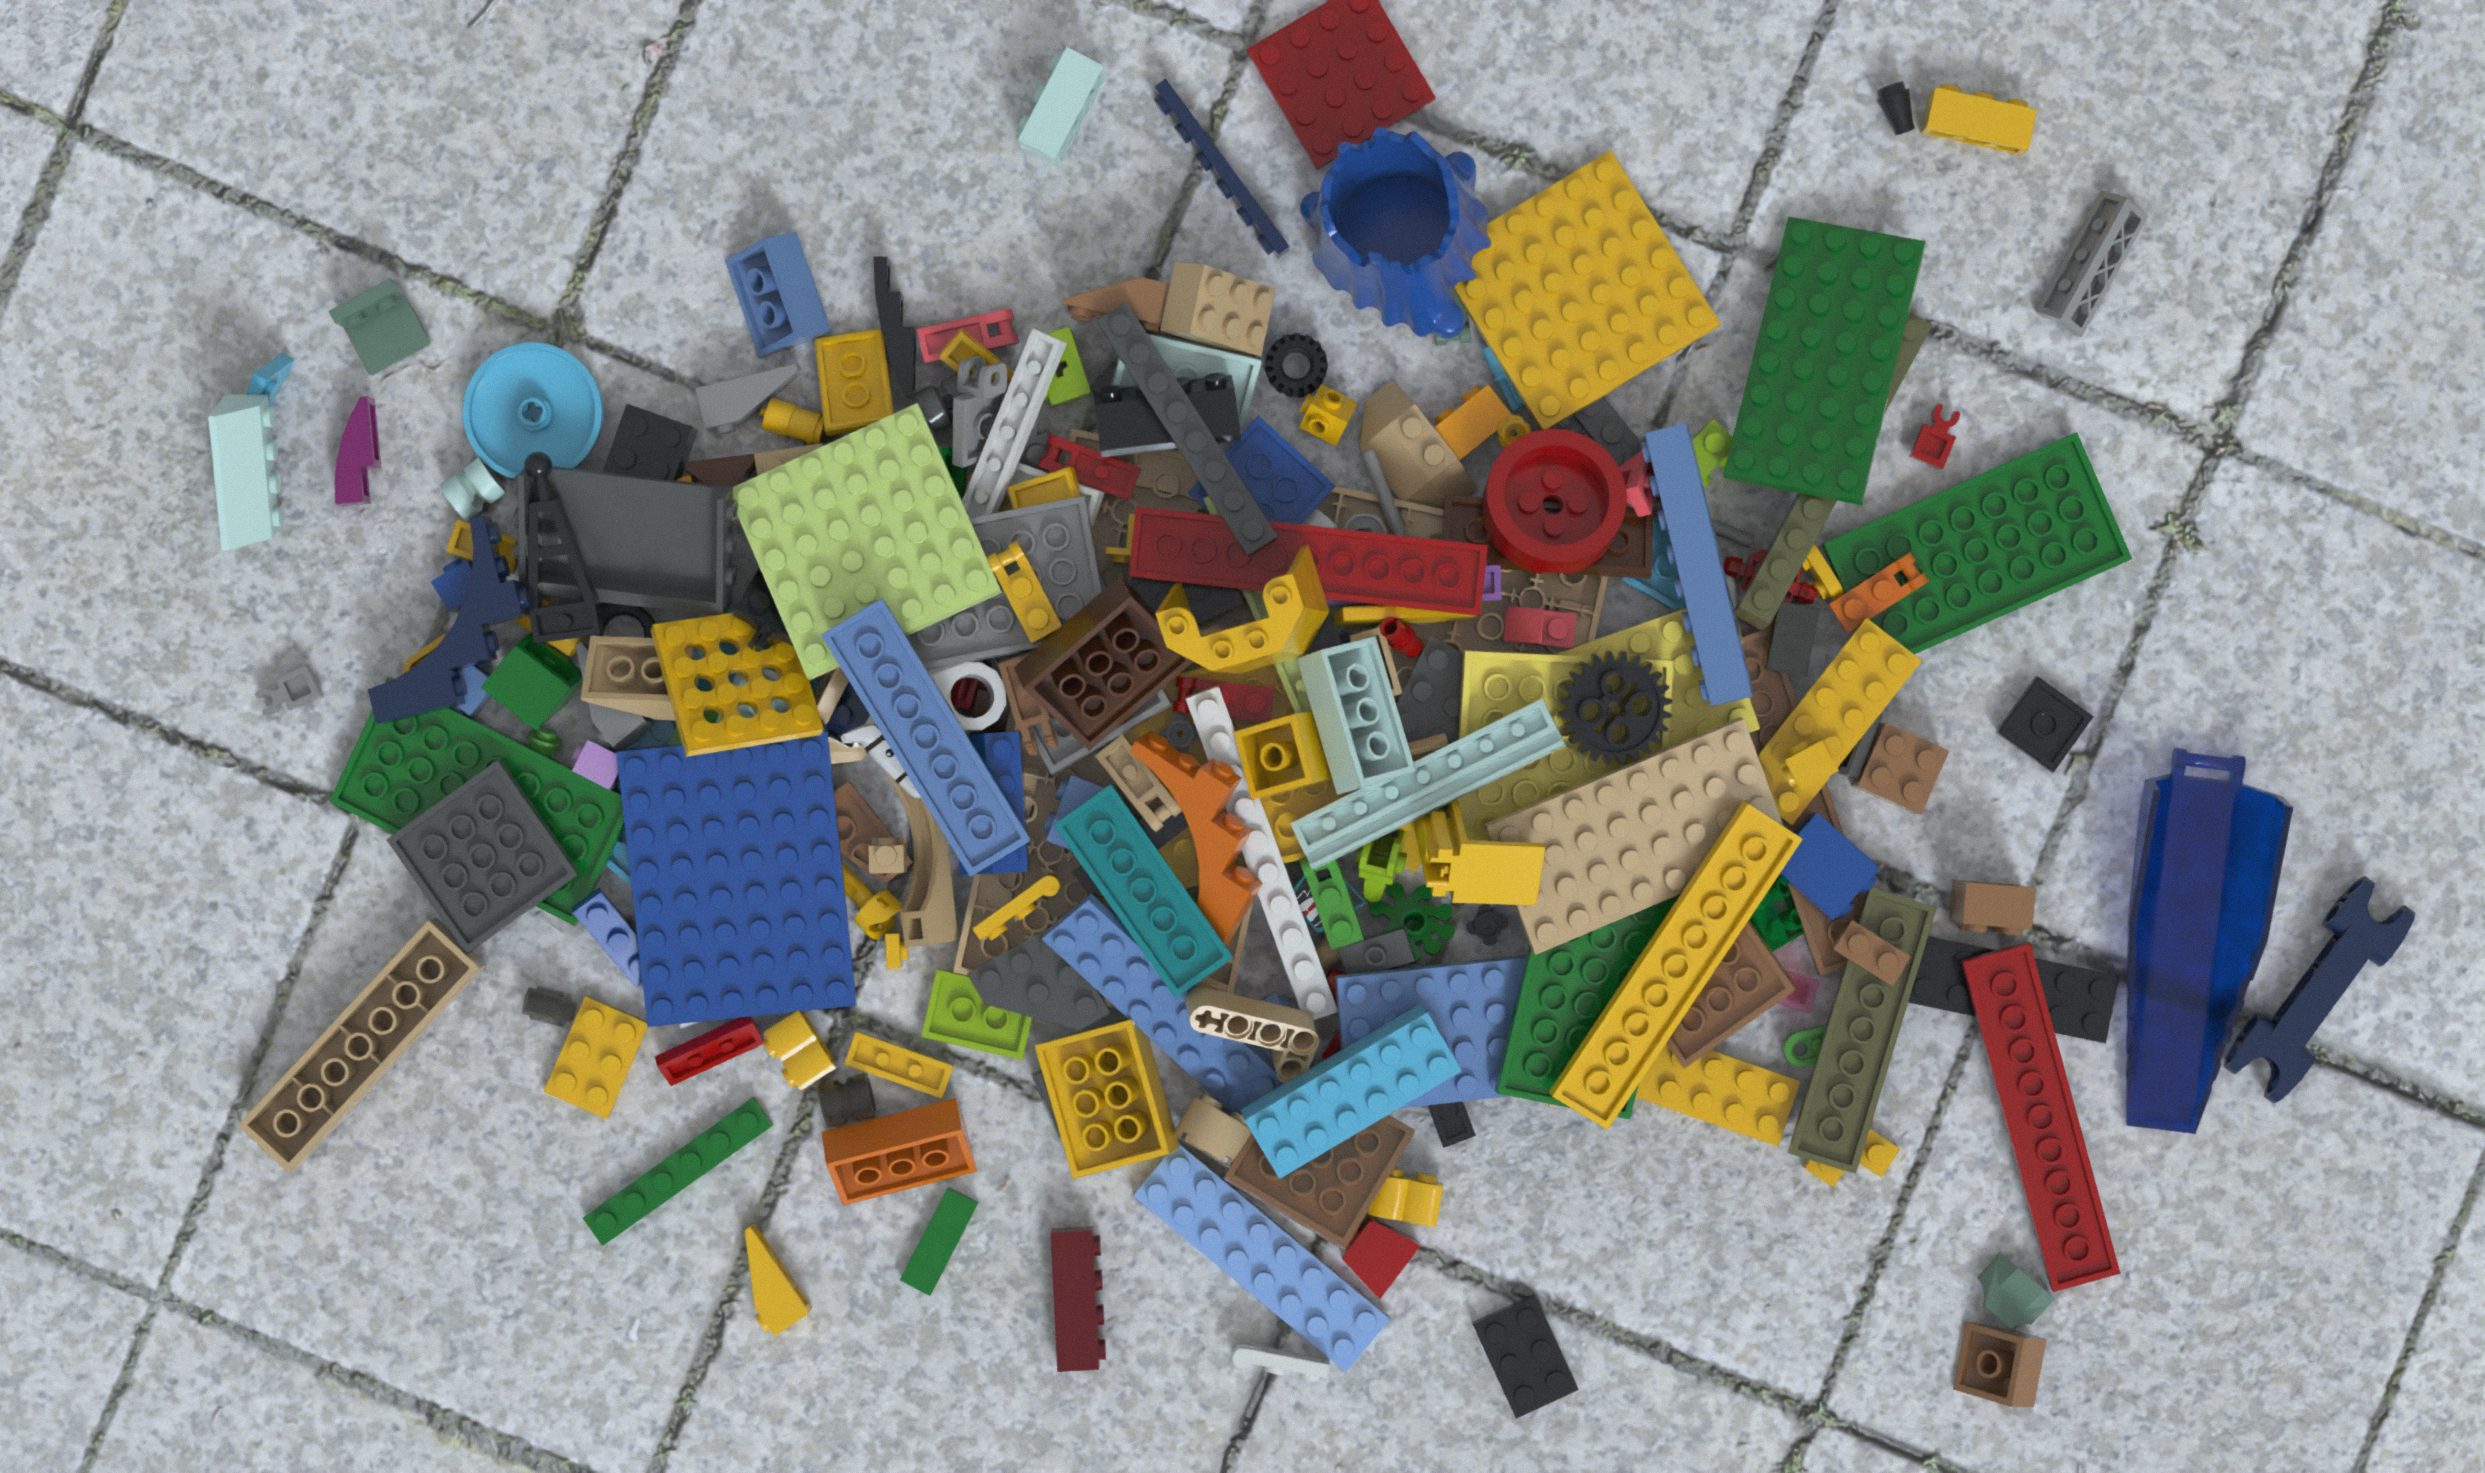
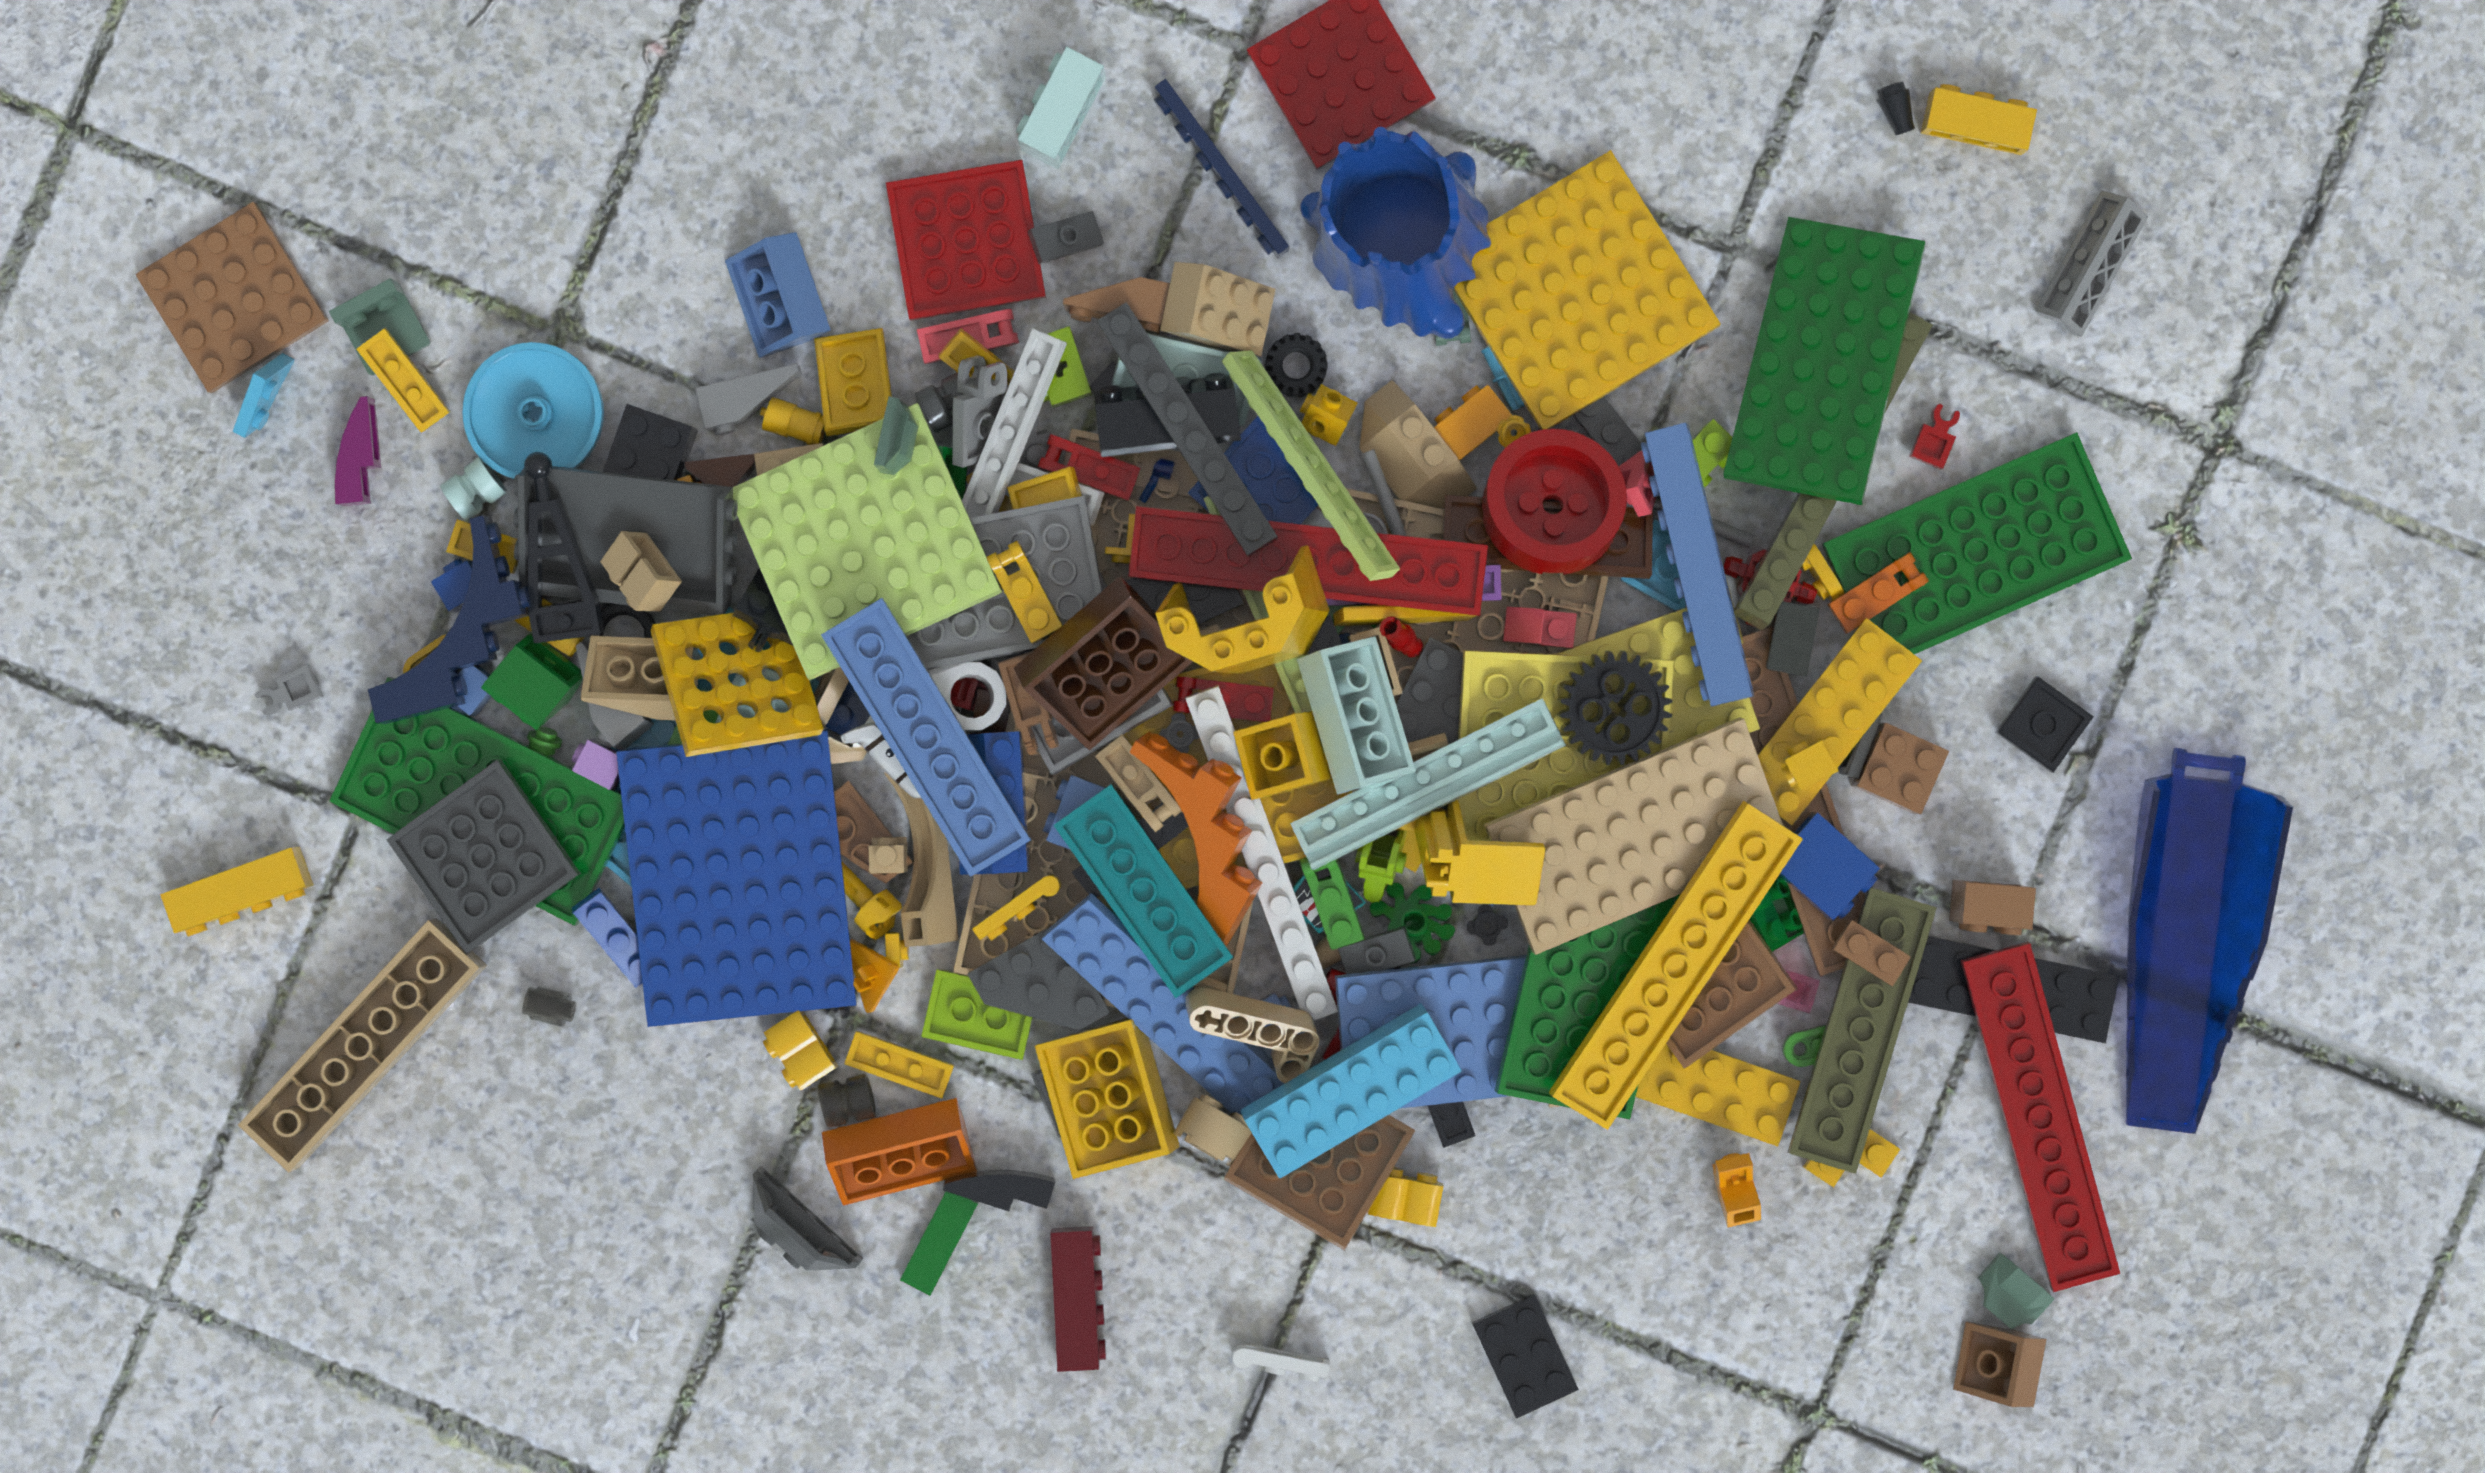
(232, 297): none -> medium nougat plate
(236, 890): none -> yellow brick
(245, 470): light aqua slope -> none
(403, 380): none -> yellow plate
(596, 1057): yellow plate -> none
(640, 571): none -> tan piece
(678, 1171): green plate -> none
(709, 1049): red plate -> none
(773, 1288): yellow slope -> none
(797, 1229): none -> dark grey wedge
(872, 974): none -> light orange piece
(896, 438): none -> sand green slope
(898, 339): black slope -> none
(965, 240): none -> red plate
(1001, 1187): none -> black slope
(1065, 237): none -> dark grey plate
(1162, 468): none -> clear blue hand
(1261, 1257): light blue plate -> none
(1310, 465): none -> yellowish green plate
(1379, 1254): red torso -> none
(1737, 1189): none -> light orange brick
(2353, 942): dark blue piece -> none

